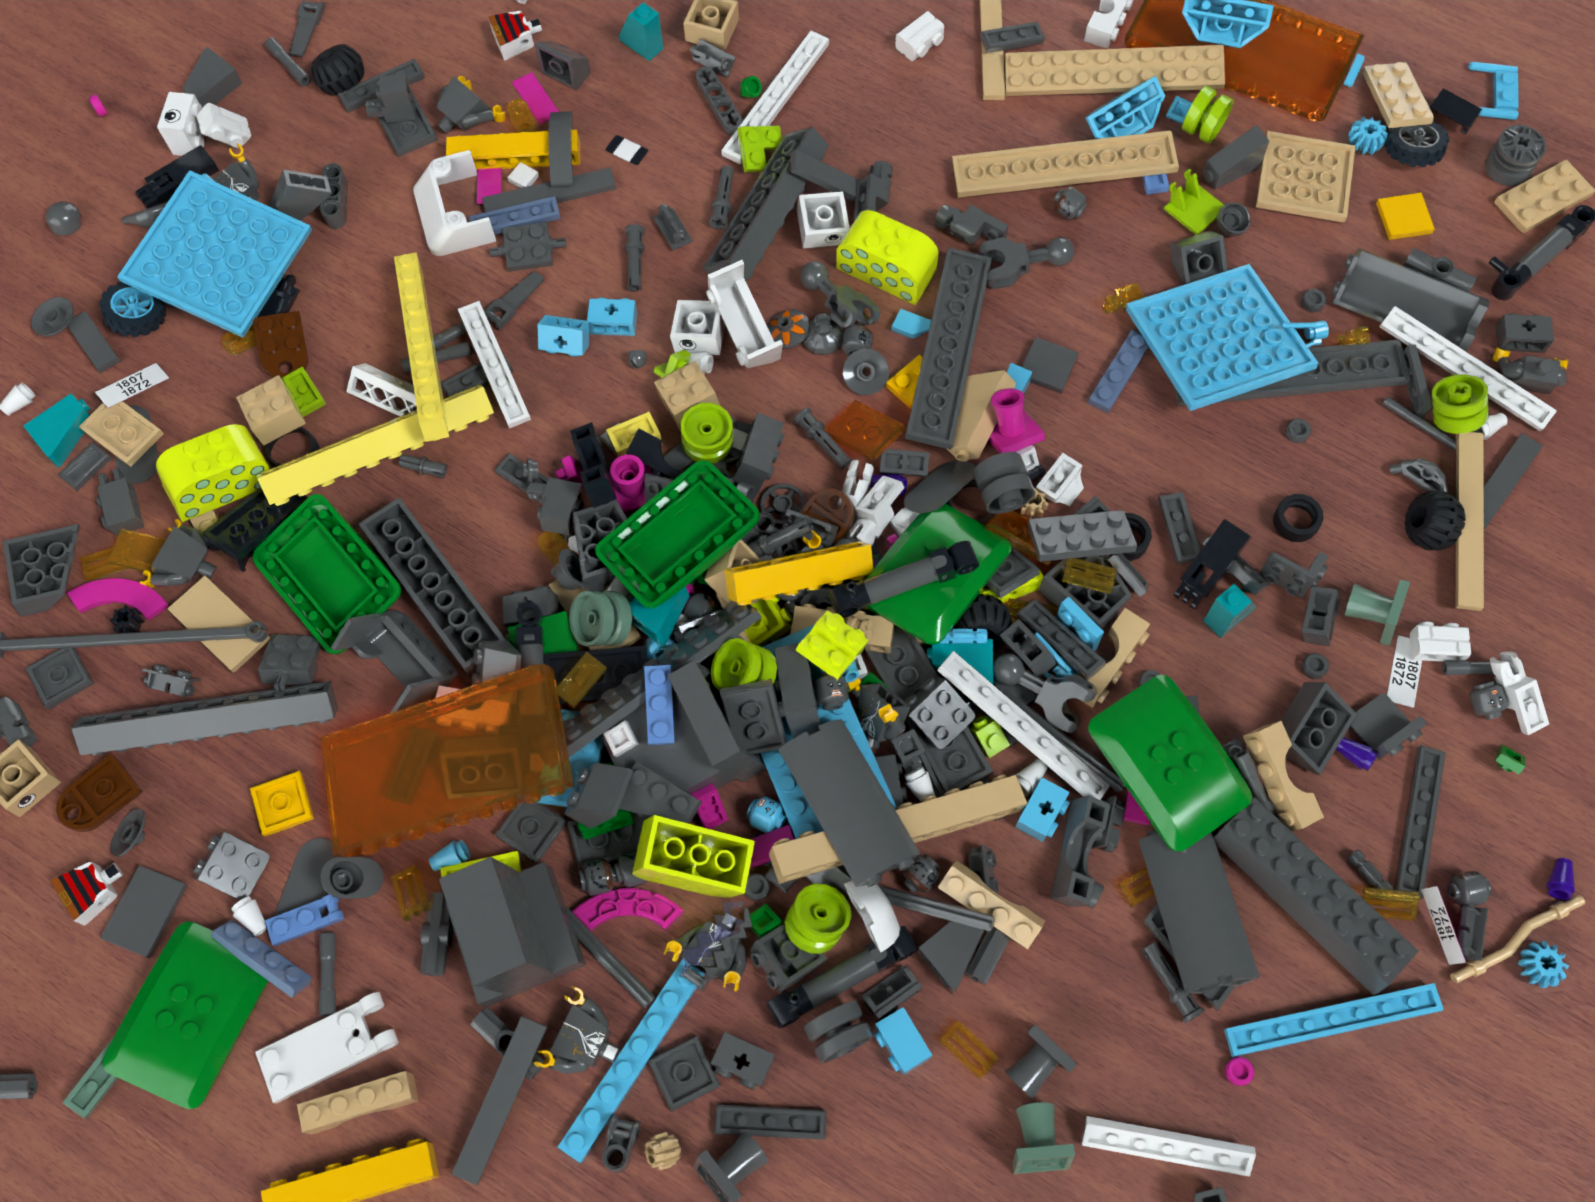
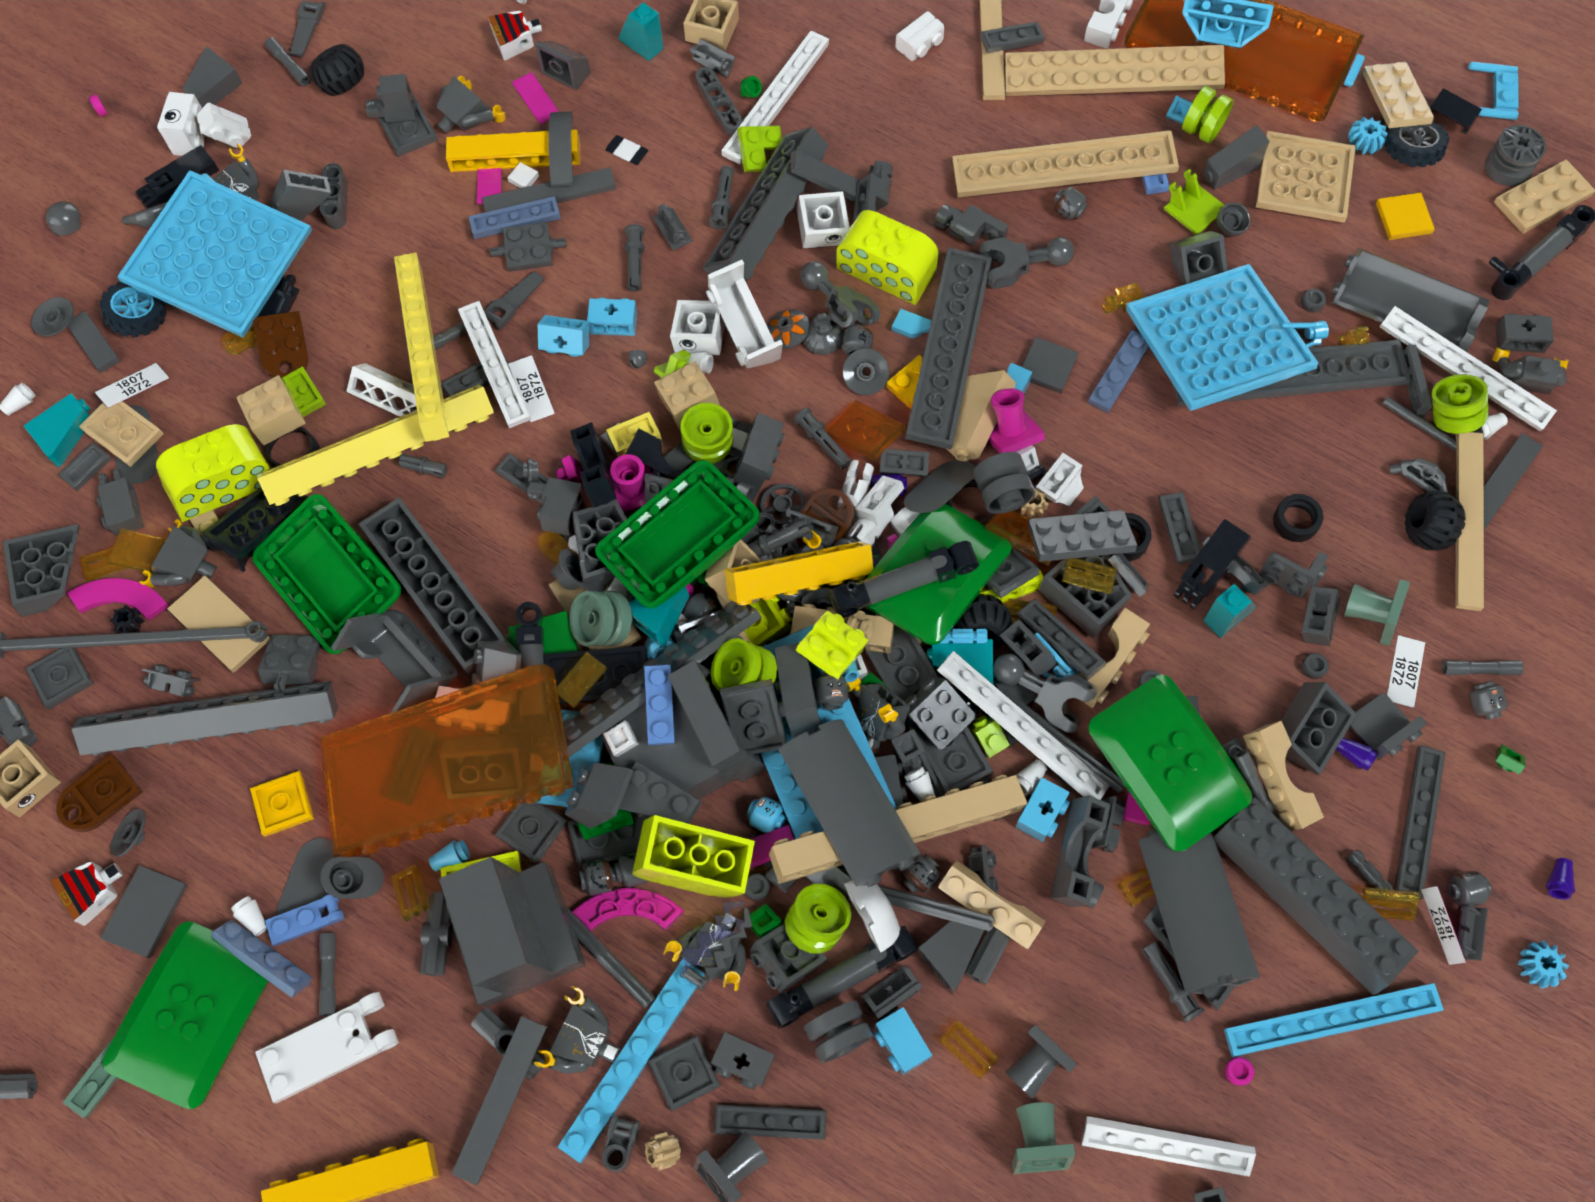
(231, 865): bracket -> none
(356, 1101): tan arch -> none
(366, 90): dark grey tile -> none
(449, 231): white windscreen -> none
(450, 353): dark grey piece -> none
(523, 120): clear yellow plate -> none
(531, 388): none -> white sticker
(541, 595): dark grey brick -> none
(711, 810): dark pink plate -> none
(1080, 623): medium azure plate -> none
(1129, 112): medium azure wedge -> none
(1298, 431): dark grey tile -> none
(1439, 268): dark grey piece -> none
(1440, 642): white brick -> none
(1521, 692): white plate -> none
(1556, 911): tan bar -> none

